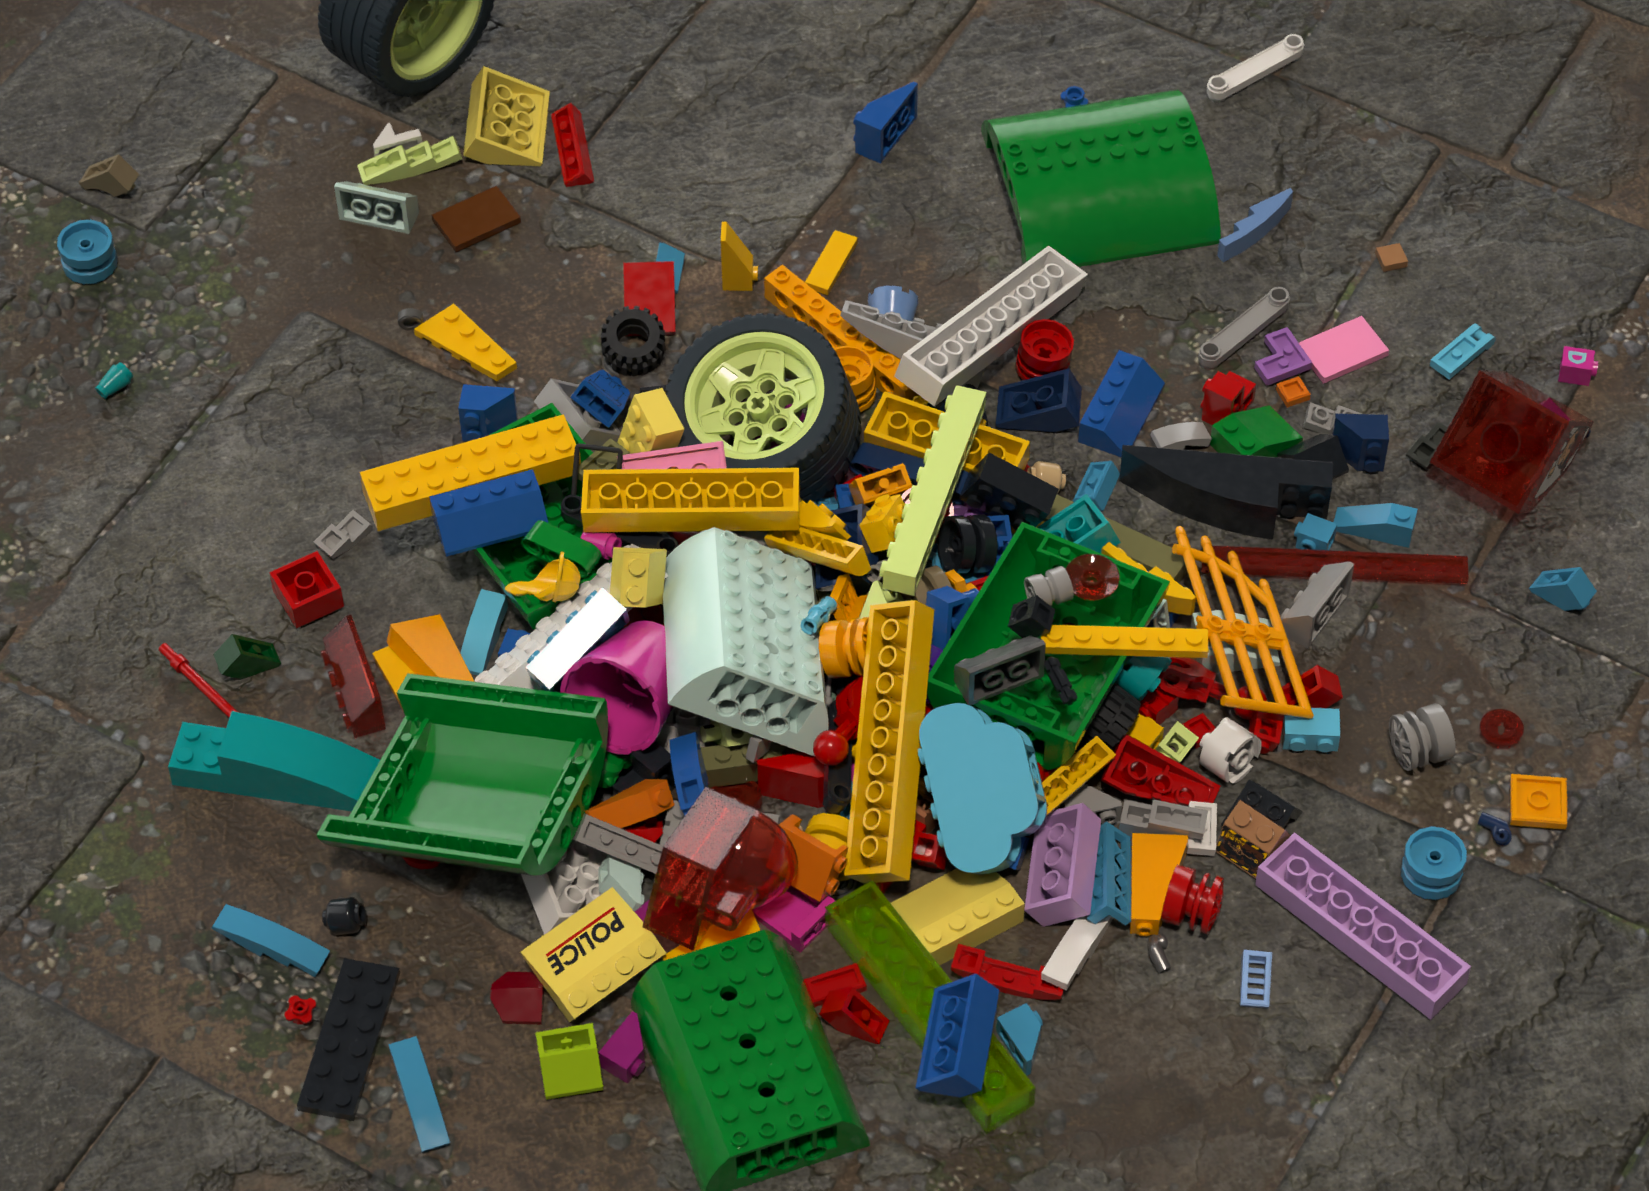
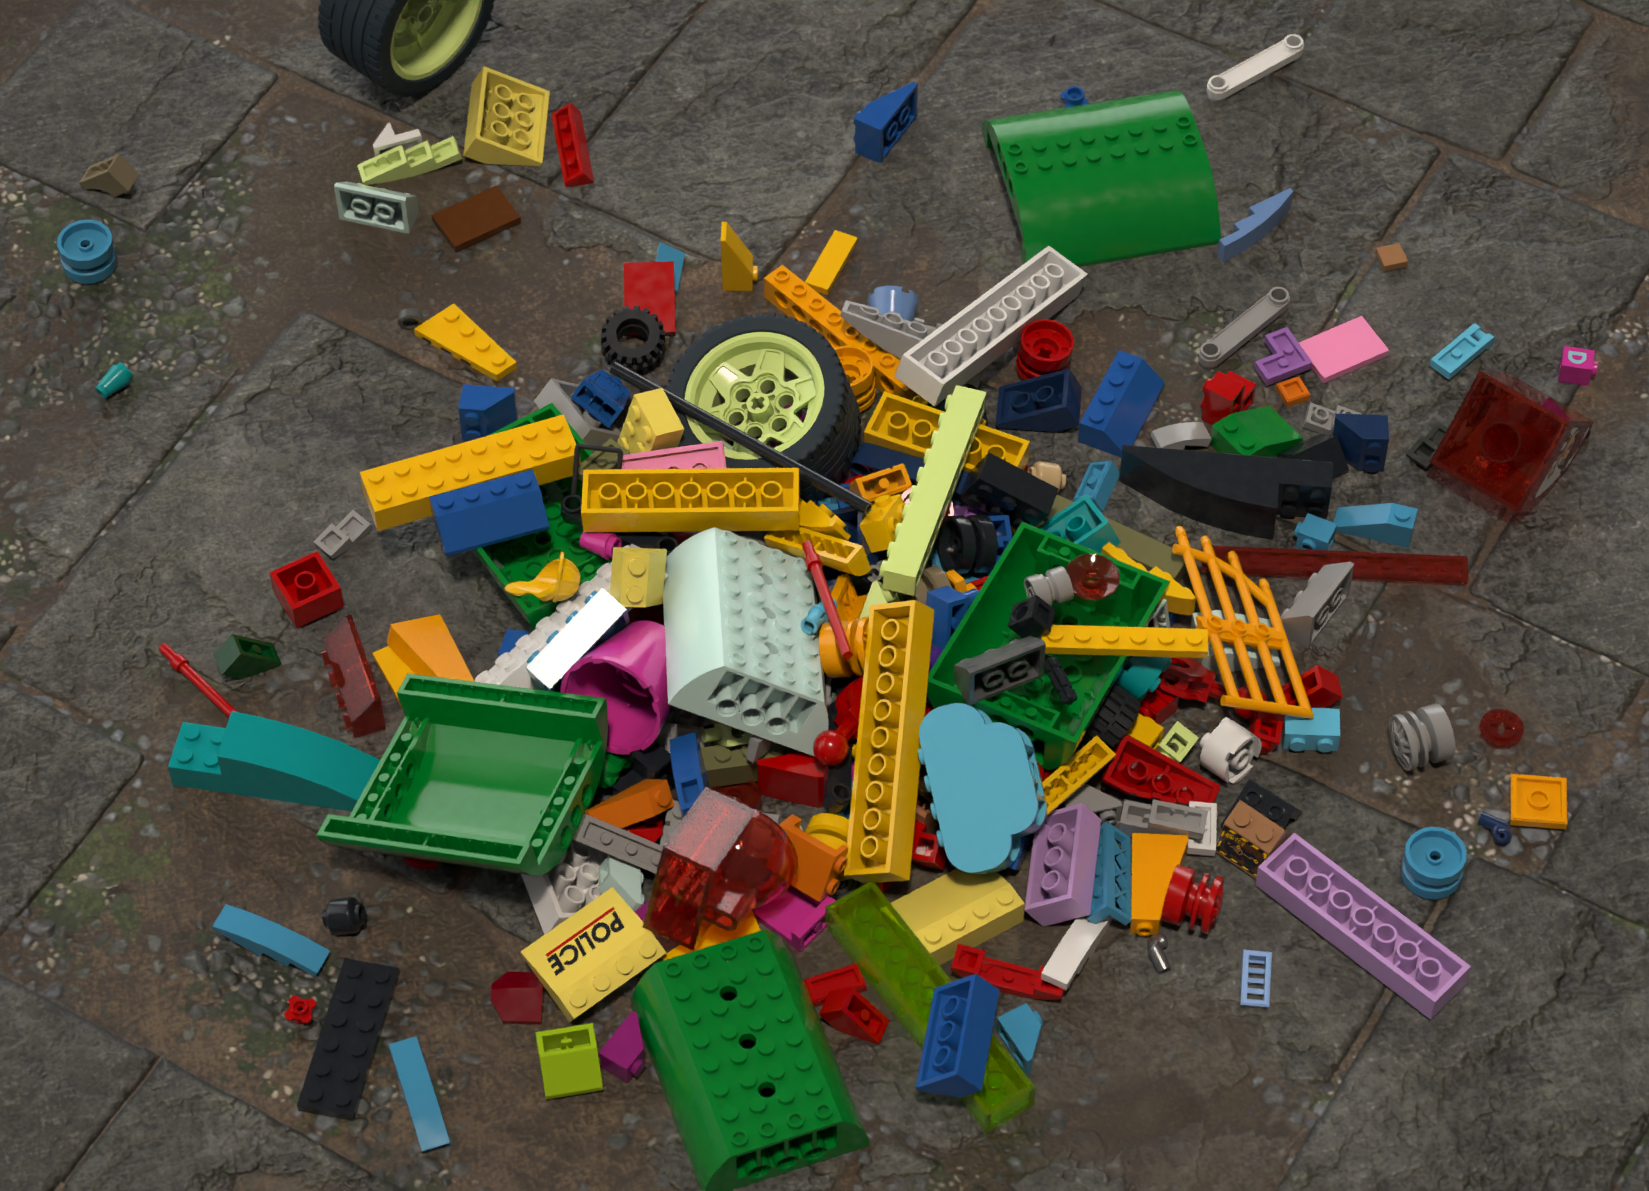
(483, 630): medium azure slope -> none
(548, 541): green beam -> none
(745, 440): none -> black piece
(814, 565): none -> red bar
(1199, 726): red tile -> none
(1564, 588): dark azure slope -> none

